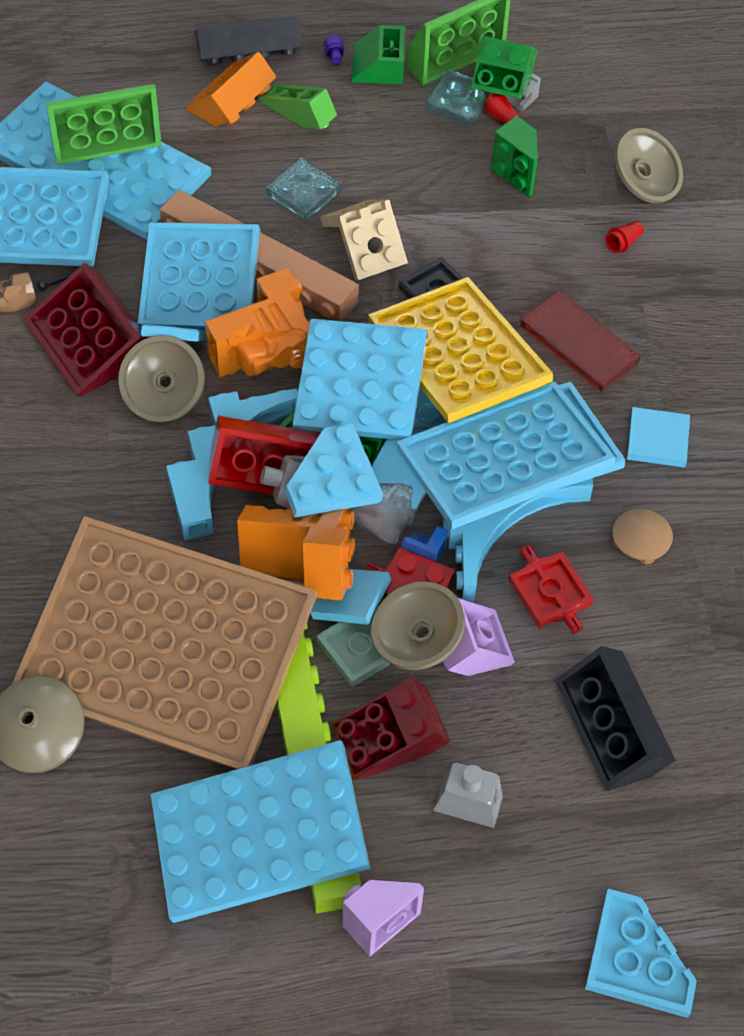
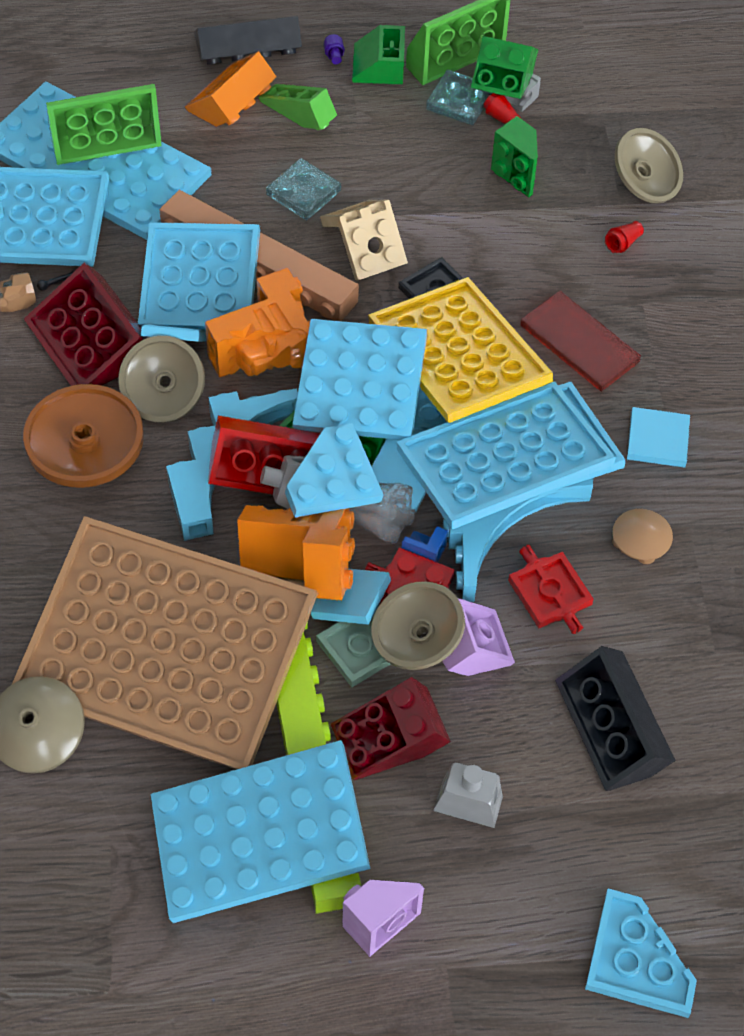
(83, 435): none -> dark orange dish

